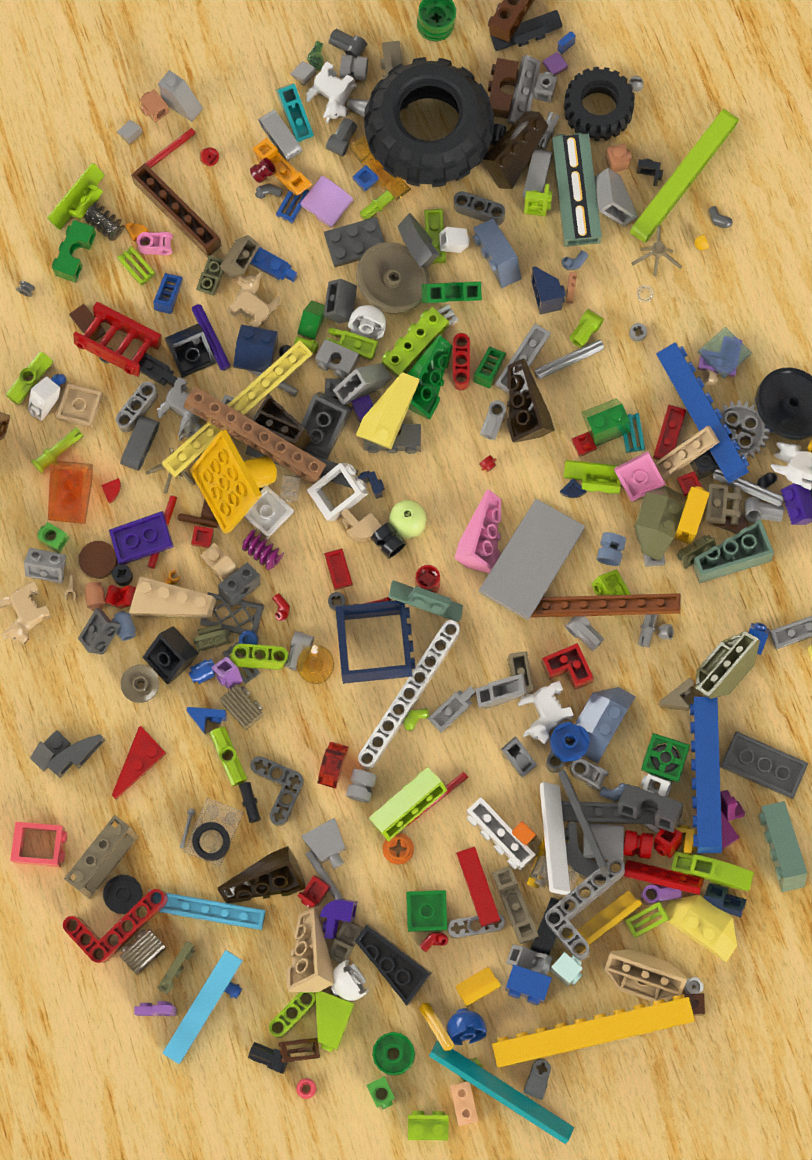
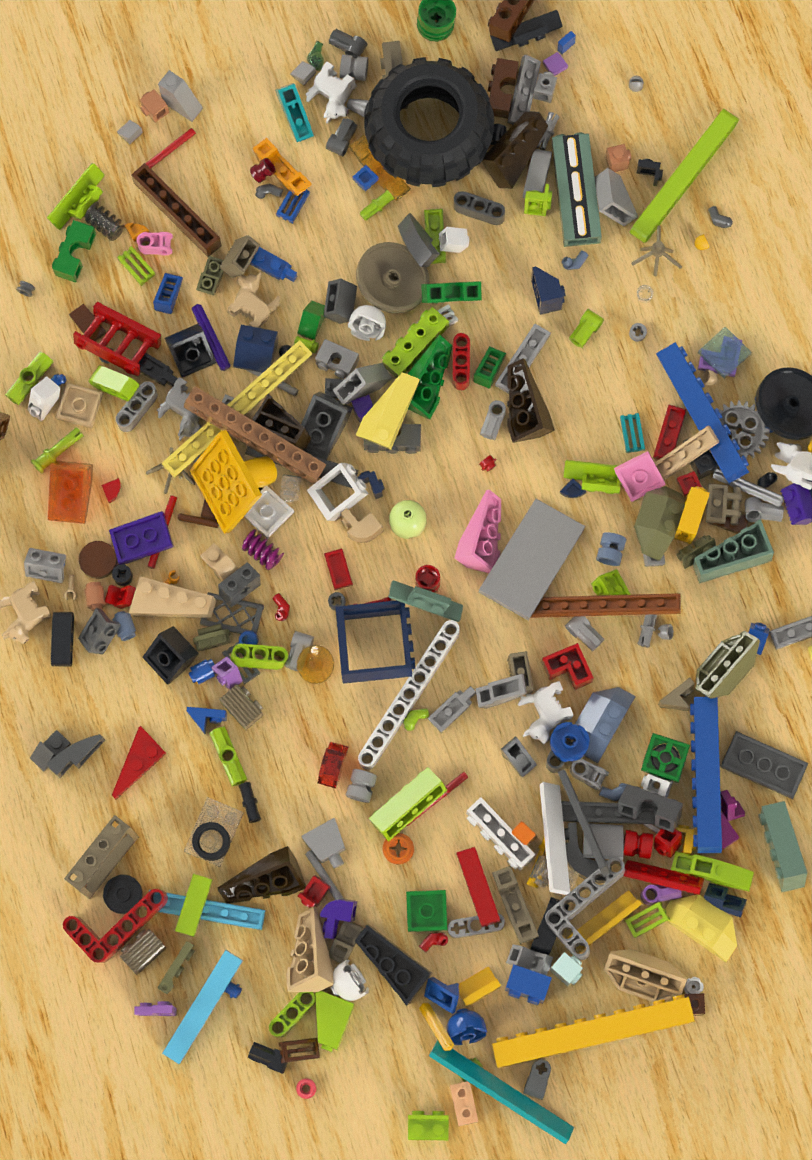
(18, 844): coral window -> none
(56, 544): bright green brick -> none
(62, 639): none -> black beam
(113, 383): none -> lime beam
(139, 443): dark grey beam -> none
(139, 674): dark tan dish -> none
(191, 812): light grey hinge -> none
(193, 905): none -> lime tile
(202, 537): red plate -> none
(209, 156): red tile -> none
(280, 135): light grey beam -> none
(284, 781): dark grey beam -> none
(326, 201): lavender slope -> none
(351, 241): dark grey plate -> none
(362, 345): lime hinge -> none
(374, 1086): bright green brick -> none
(382, 1048): green wheel -> none
(388, 540): black wheel -> none
(442, 995): none -> blue slope
(498, 252): sand blue wedge -> none
(569, 359): light grey axle -> none
(571, 287): nougat tile -> none
(583, 444): red tile -> none
(599, 82): black tyre -> none
(607, 421): green slope -> none

